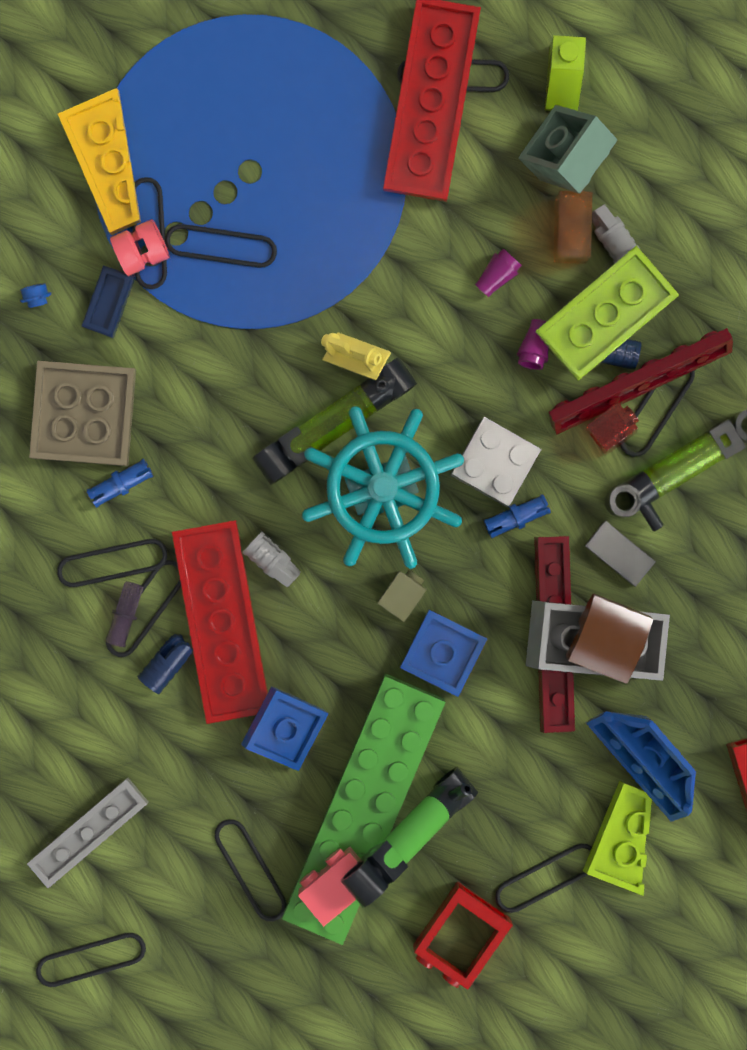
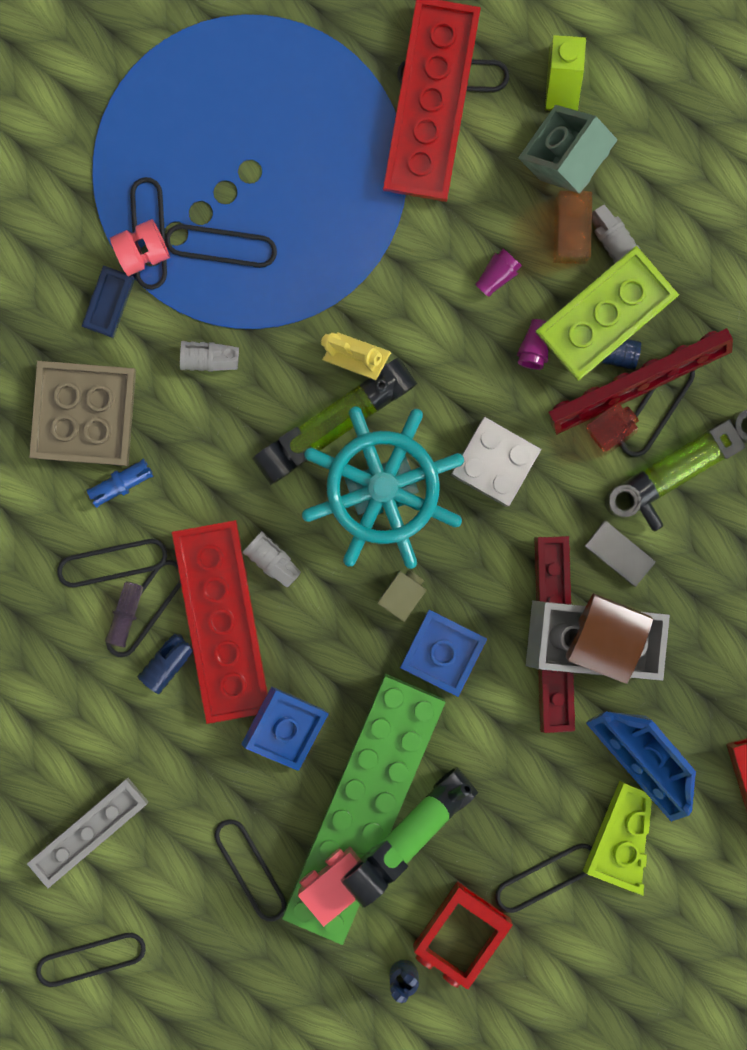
(35, 295): blue plate -> none
(102, 150): yellow wing -> none
(208, 356): none -> light grey hinge
(409, 973): none -> dark blue hinge
(517, 516): blue pin -> none

